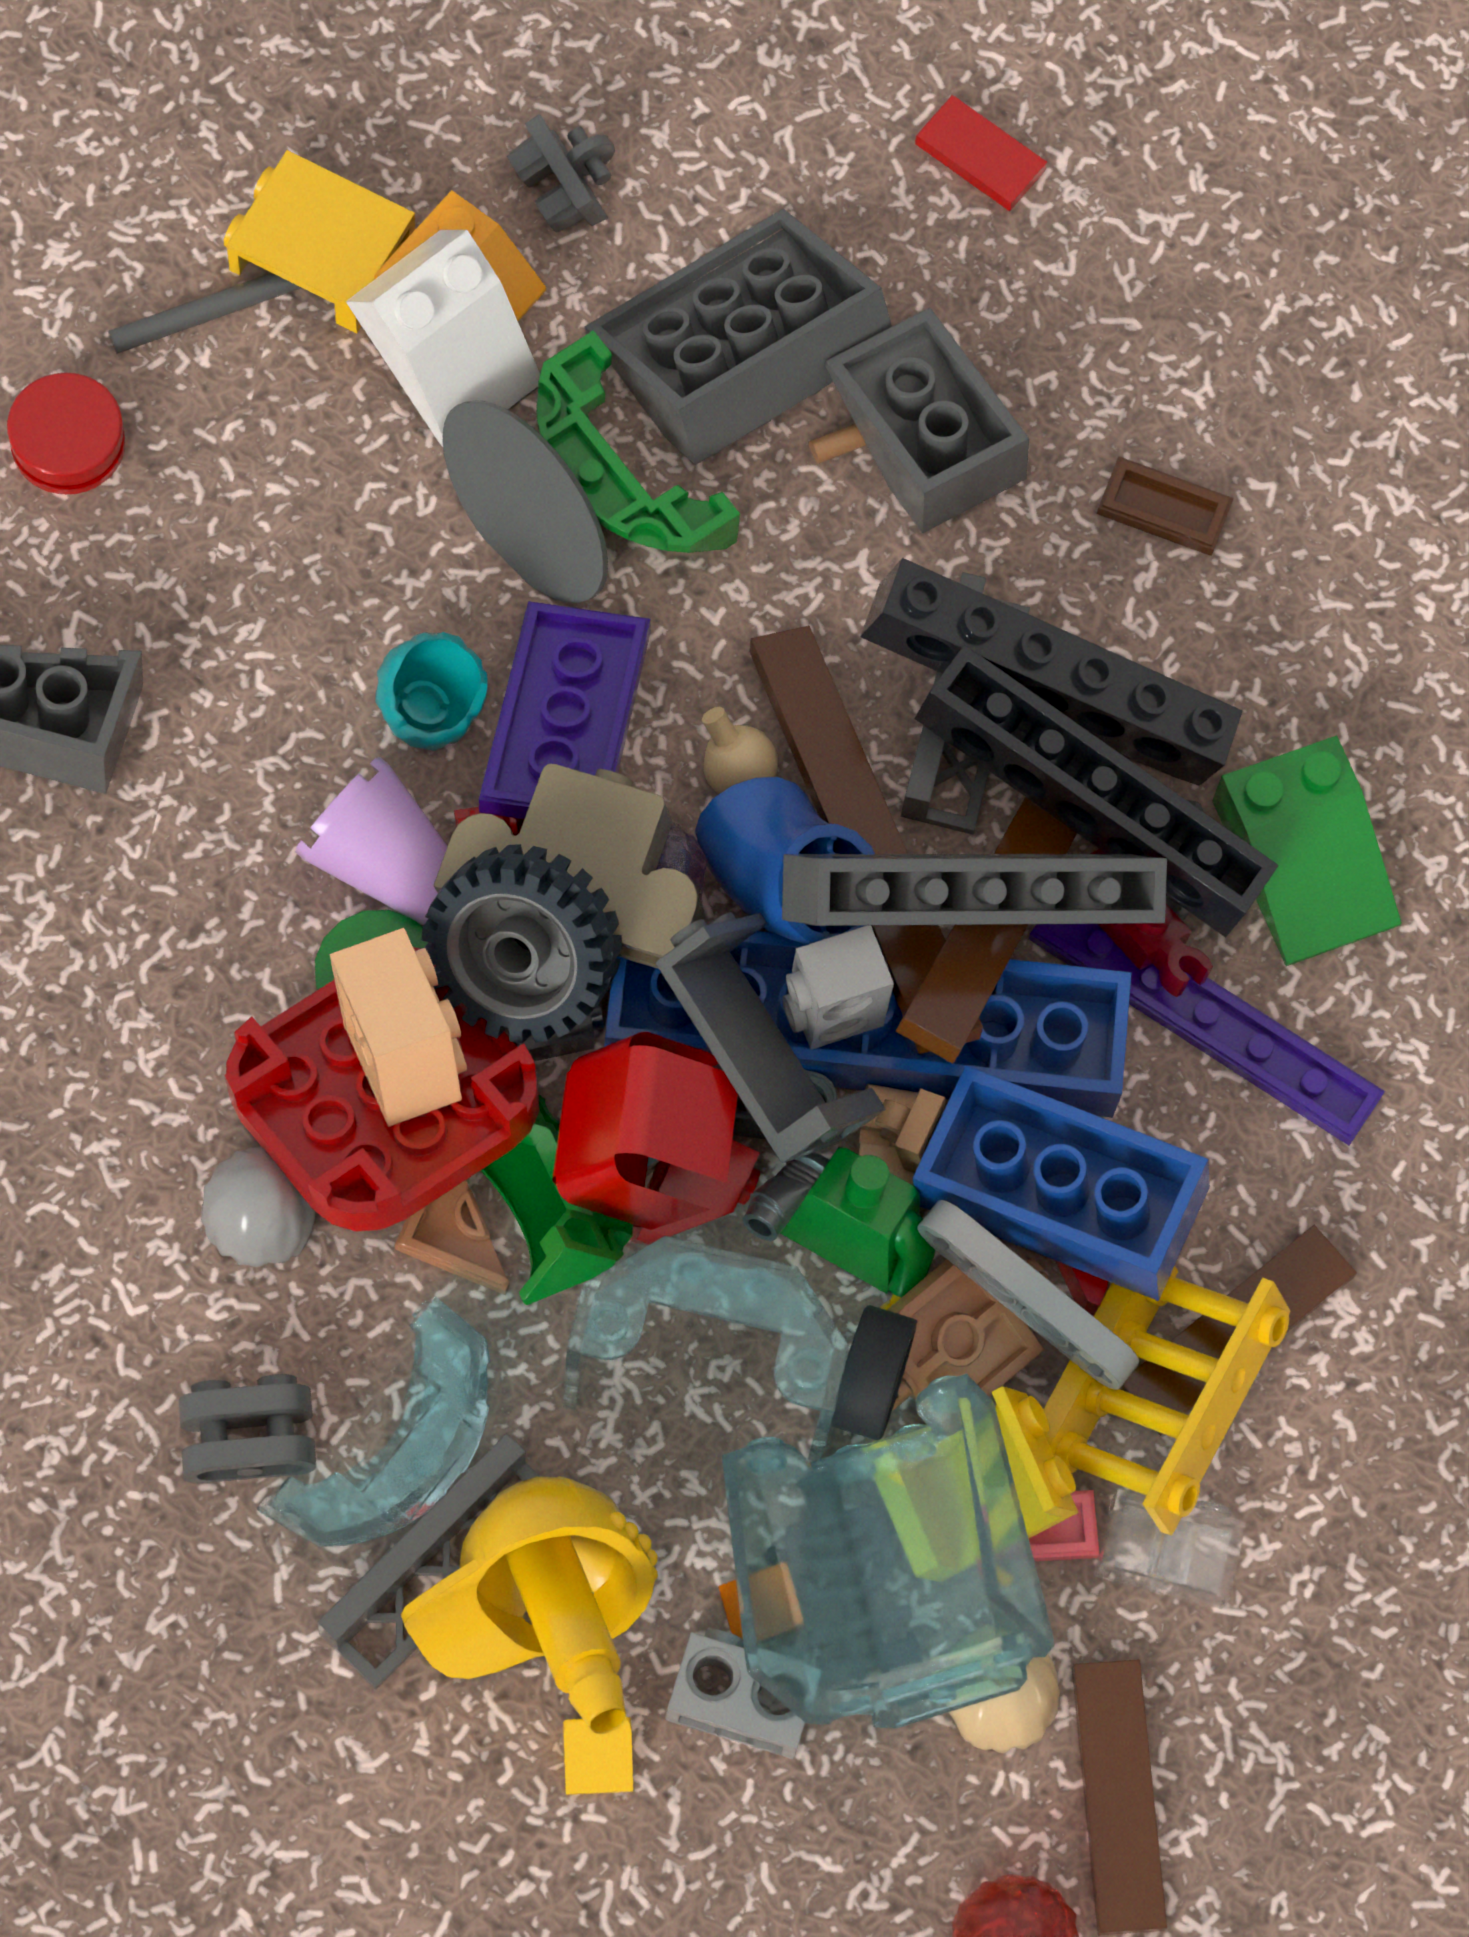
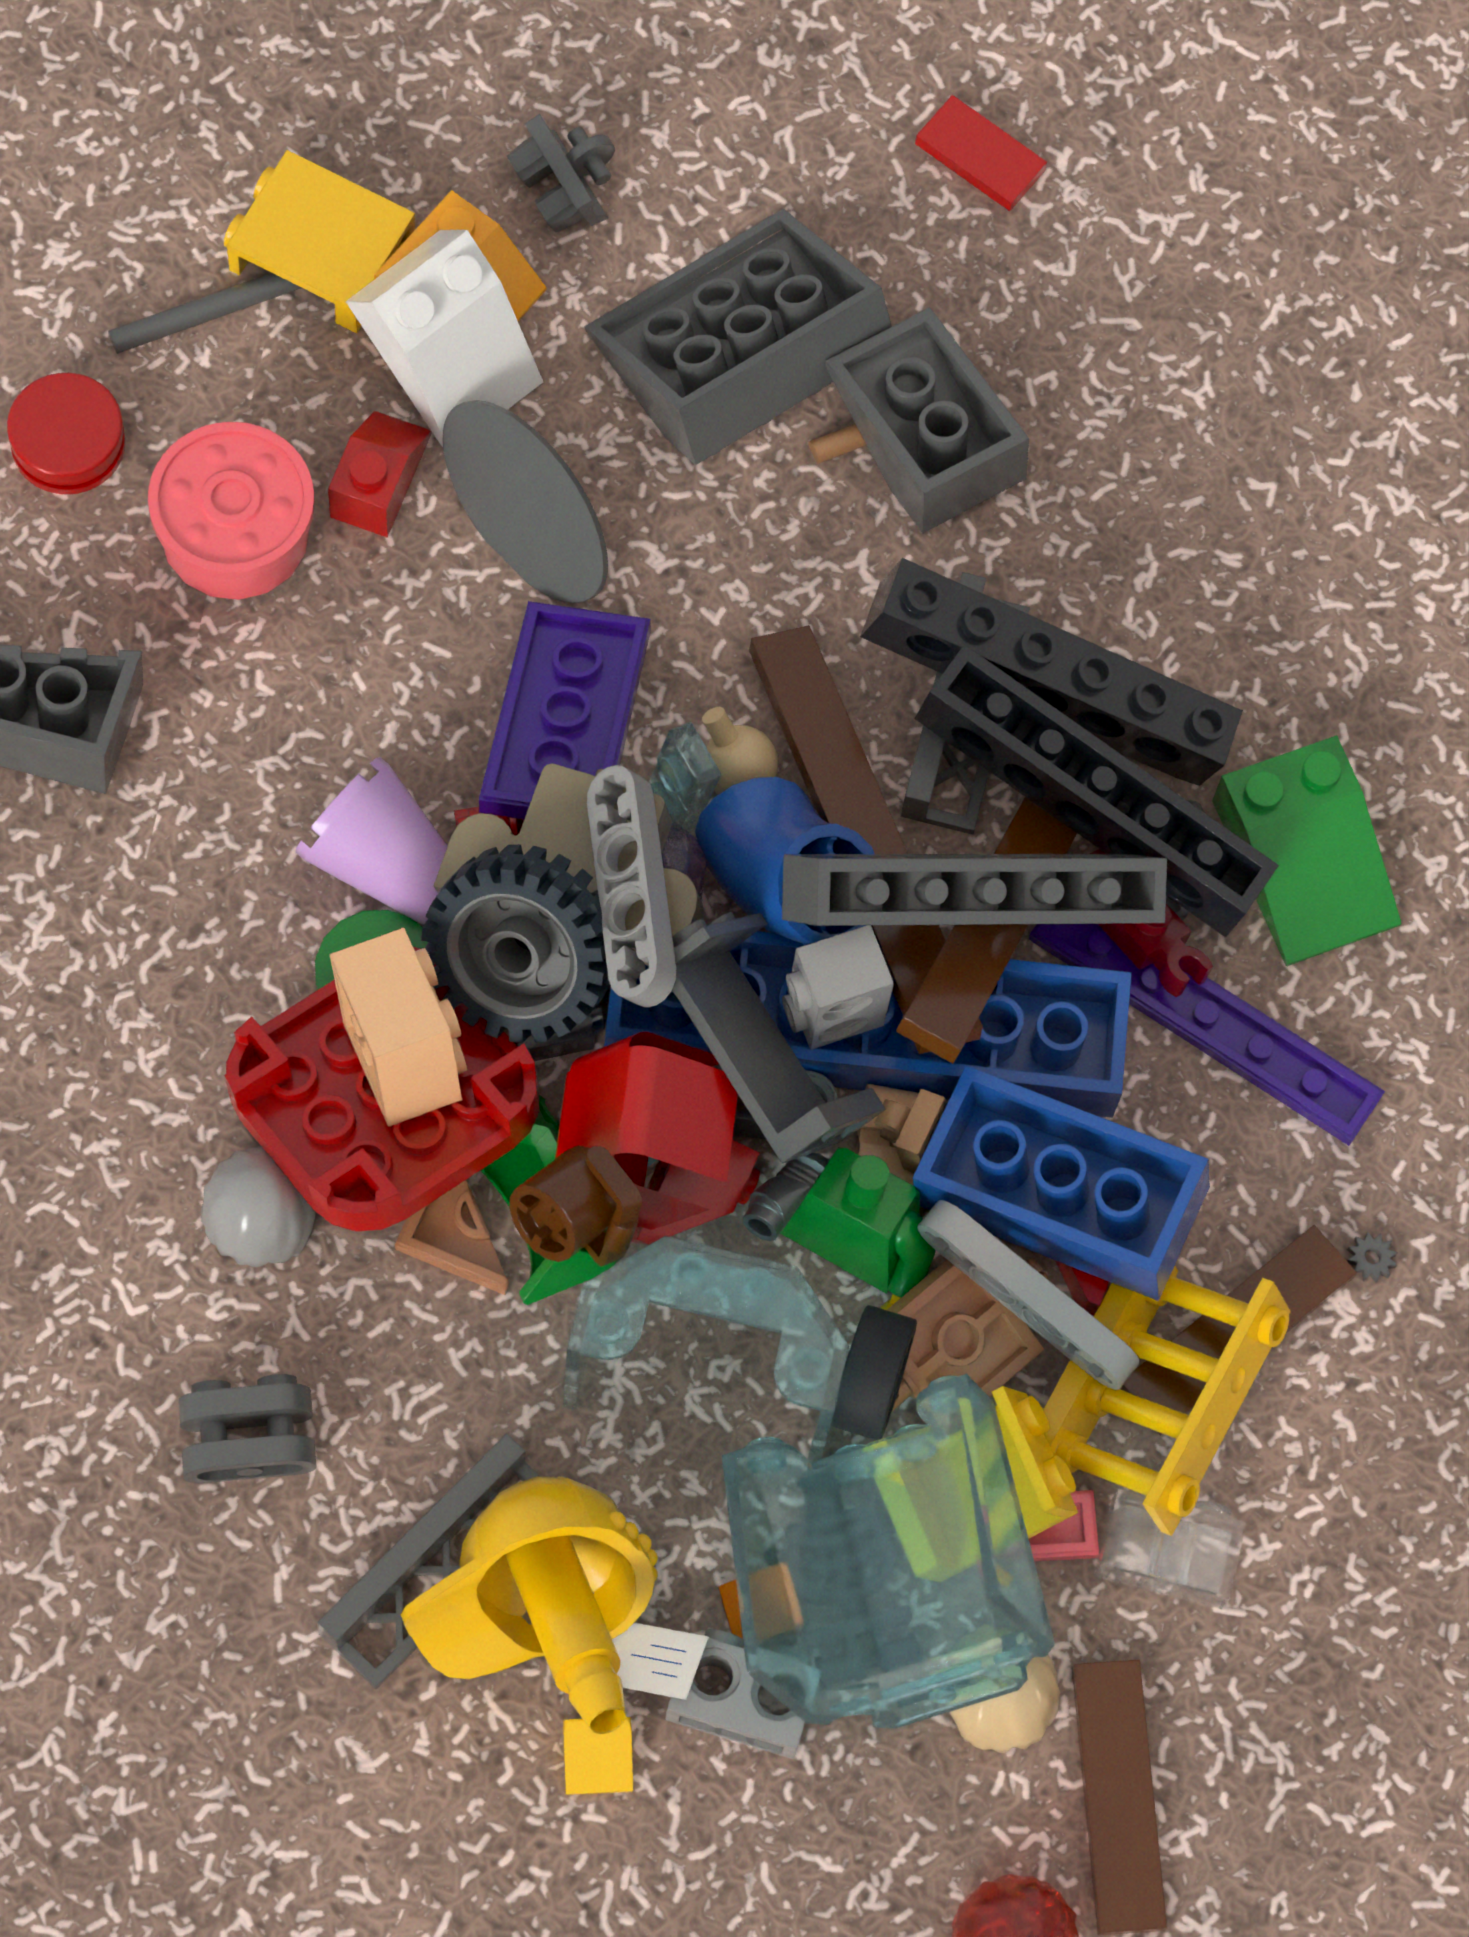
(232, 509): none -> coral wheel
(376, 472): none -> red slope
(422, 1456): clear light blue windscreen -> none
(431, 690): teal hair -> none
(574, 1203): none -> reddish brown piece
(623, 888): none -> light grey beam
(659, 1659): none -> white sticker
(672, 522): green windscreen -> none
(685, 775): none -> clear light blue plate
(1164, 506): reddish brown tile -> none
(1381, 1249): none -> dark grey piece

